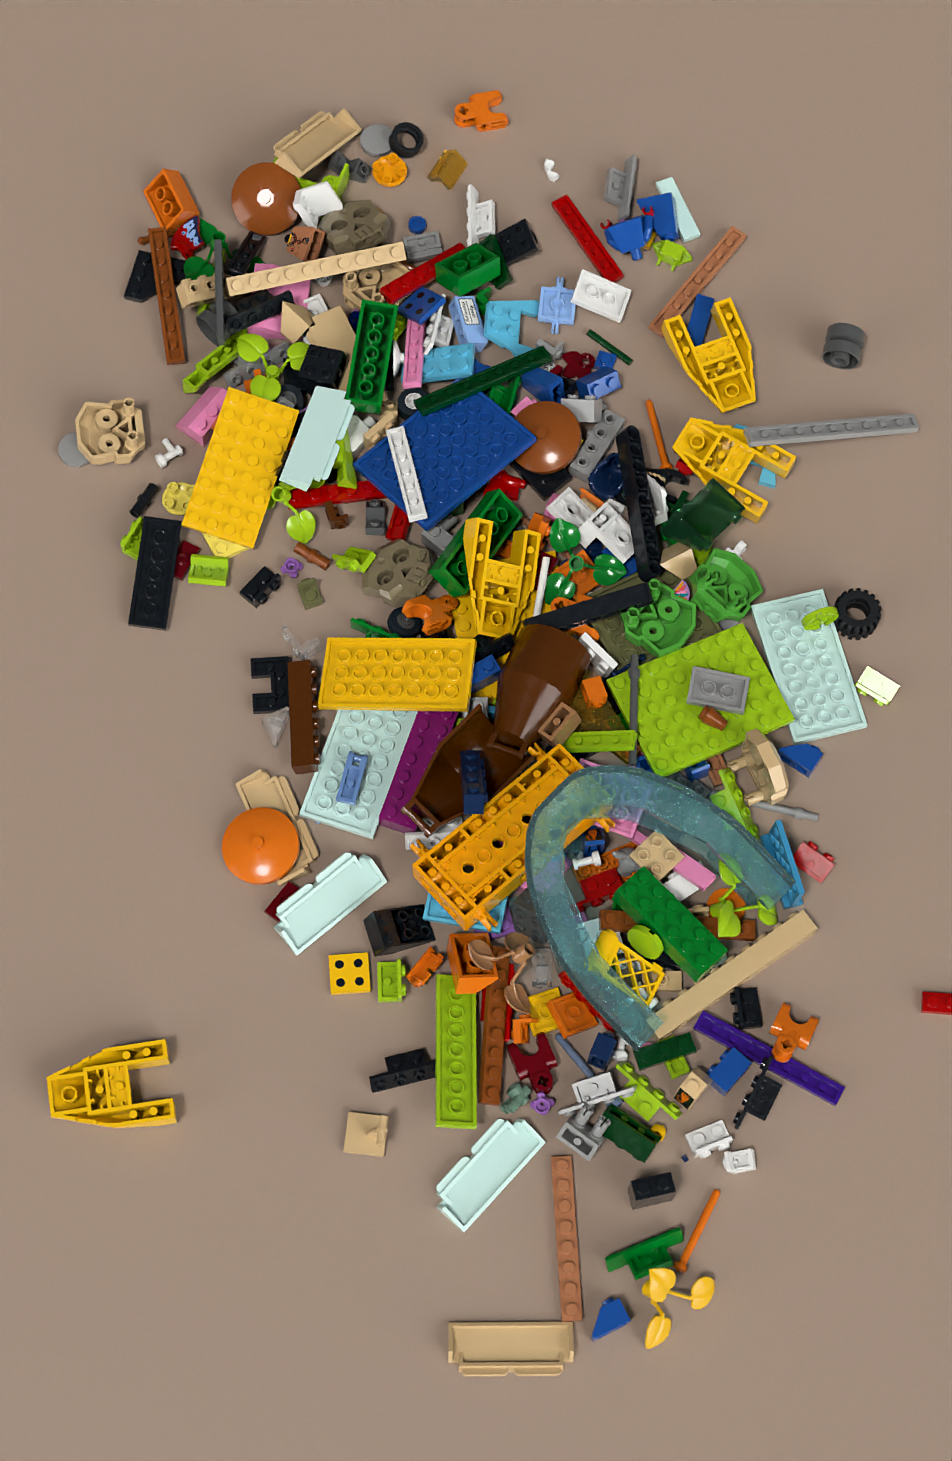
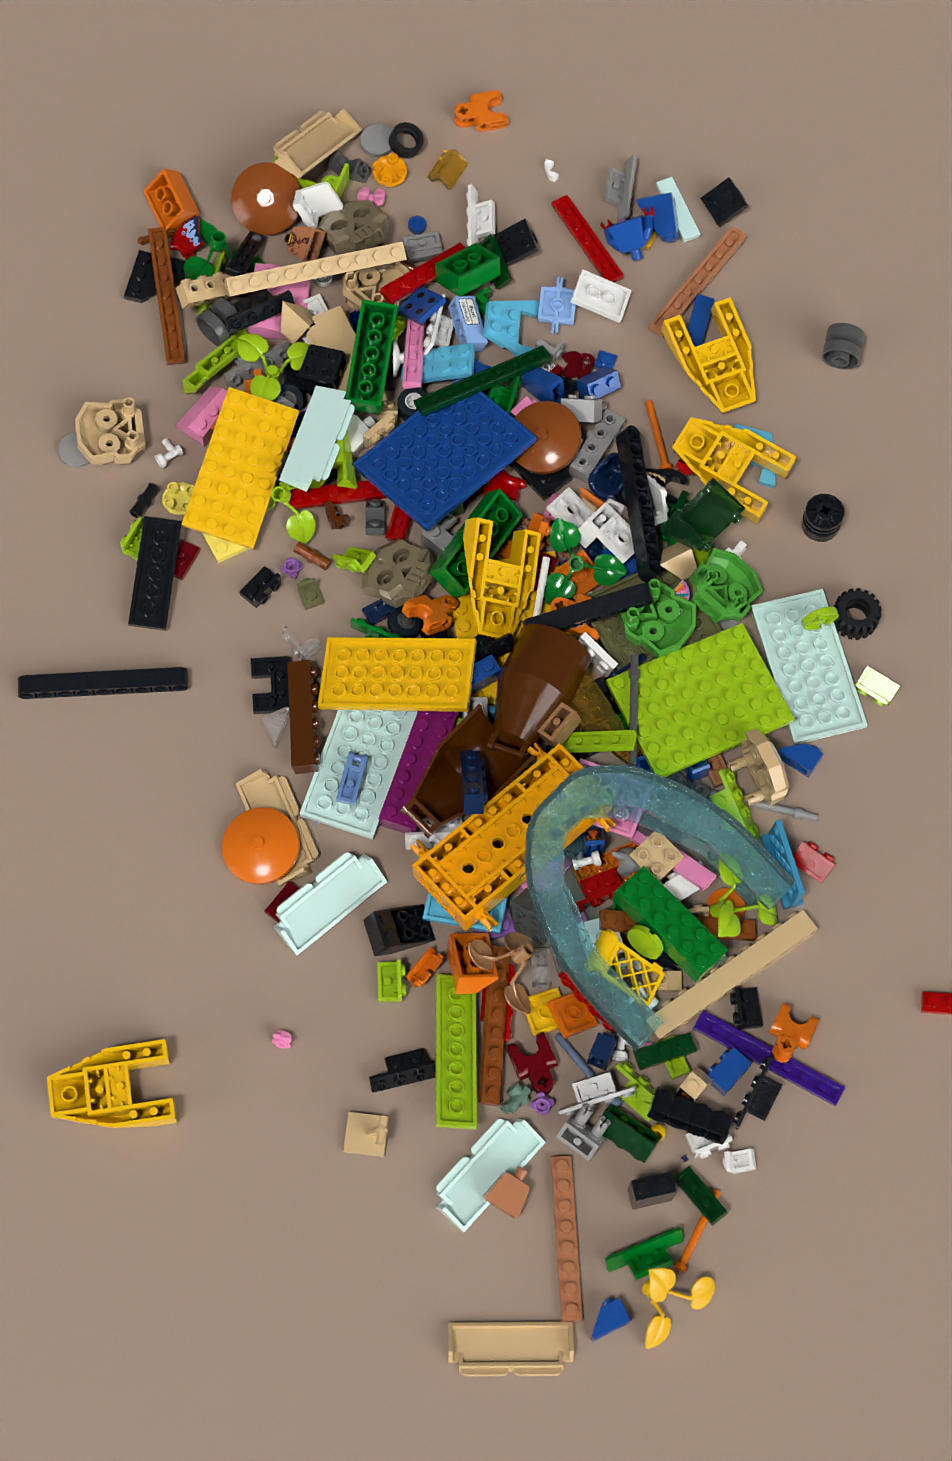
(103, 683): none -> black beam
(208, 570): lime bracket -> none
(219, 292): dark grey tile -> none
(282, 1039): none -> bright pink plate
(349, 973): yellow tile -> none
(377, 198): none -> bright pink piece
(377, 611): none -> dark blue plate
(406, 474): white tile -> none
(509, 1192): none -> nougat torso
(520, 1029): orange bracket -> none
(593, 692): orange brick -> none
(608, 346): dark green bar -> none
(671, 253): lime piece -> none
(689, 1116): none -> black brick
(700, 1196): none -> dark green plate
(712, 718): dark orange cone -> none
(718, 689): light grey plate -> none
(724, 202): none -> black plate
(822, 517): none -> black wheel
(831, 430): light grey plate -> none

